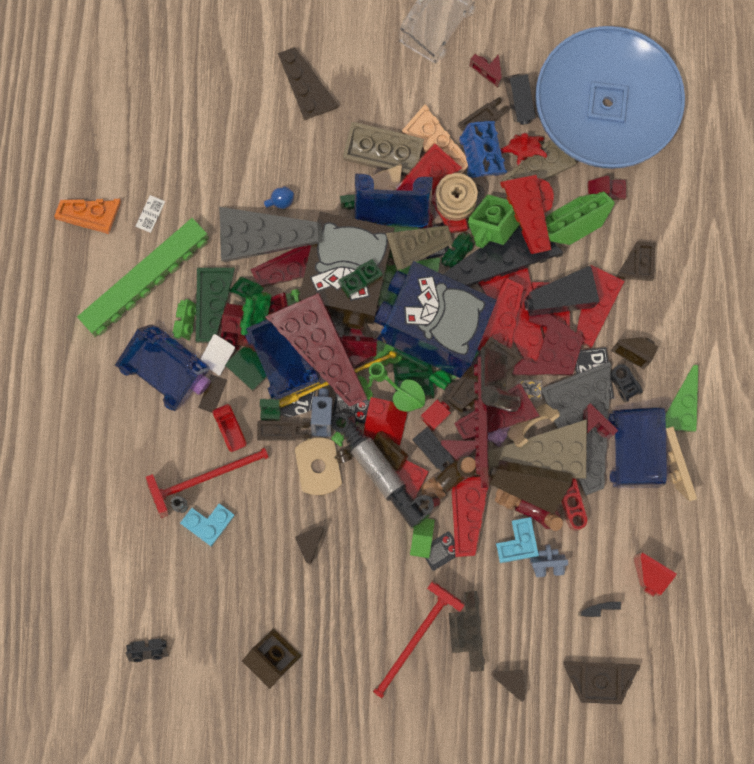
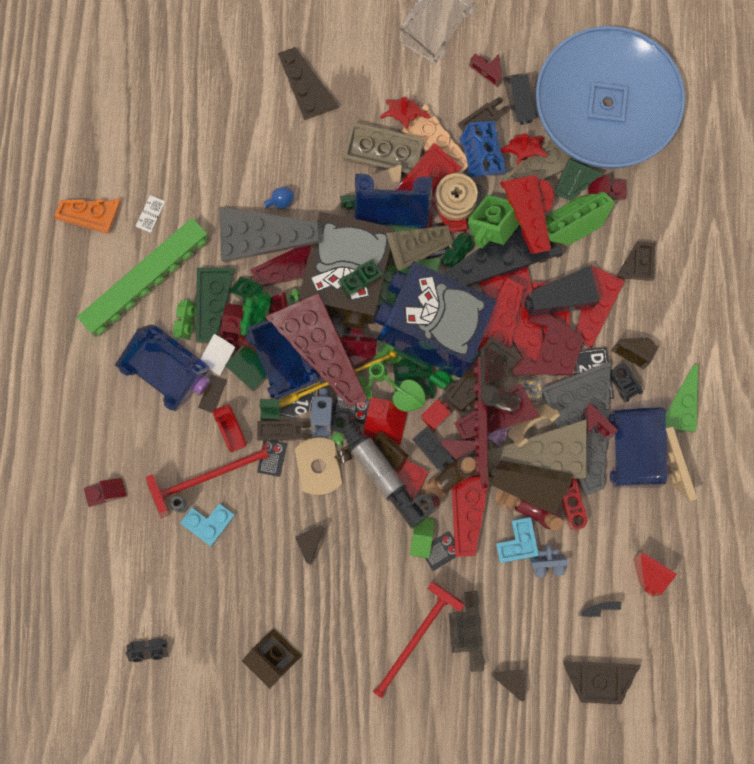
(105, 492): none -> dark red slope
(276, 454): none -> black sticker
(404, 110): none -> red piece
(575, 179): none -> dark green wing

